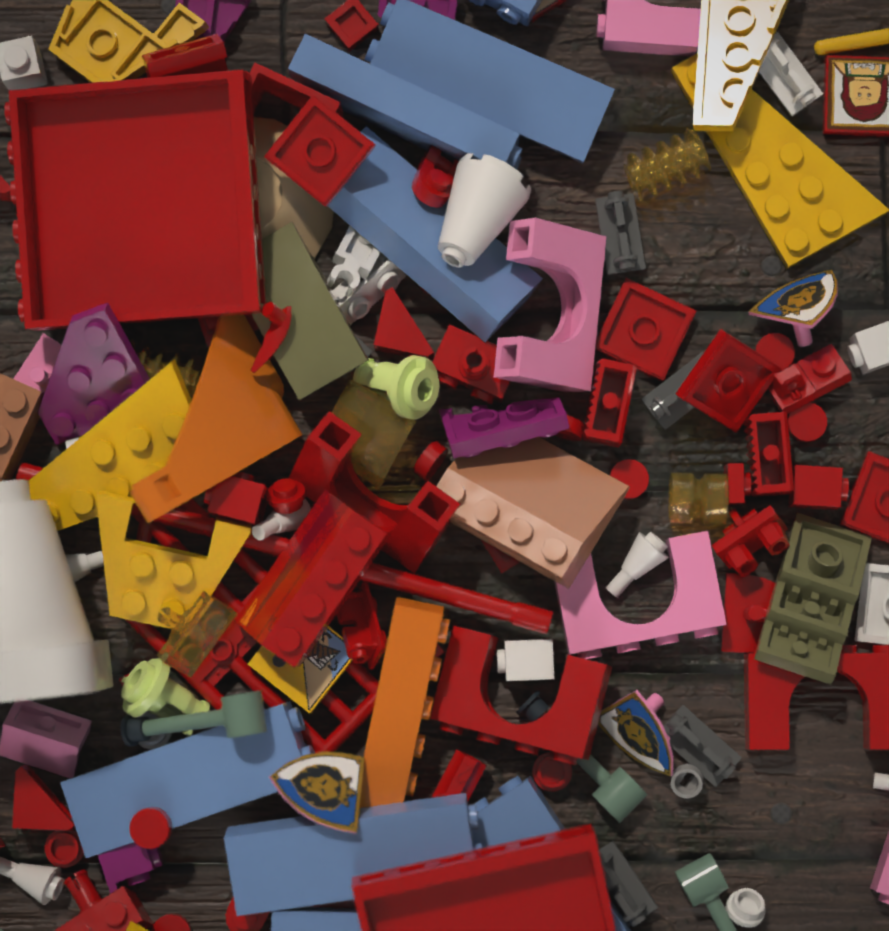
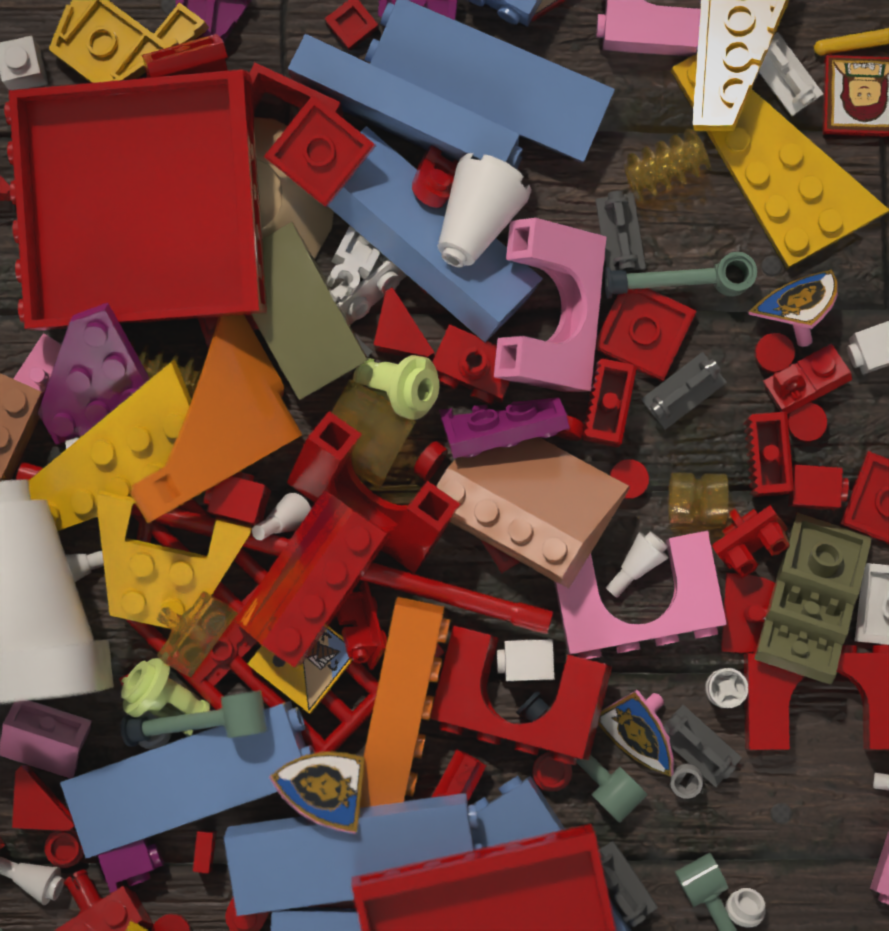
(150, 827): red tile -> none
(204, 851): none -> red tile
(276, 334): red bar -> none
(286, 496): red plate -> none
(619, 281): none -> sand green piece
(728, 380): red tile -> none
(732, 688): none -> white wheel
(738, 483): red plate -> none

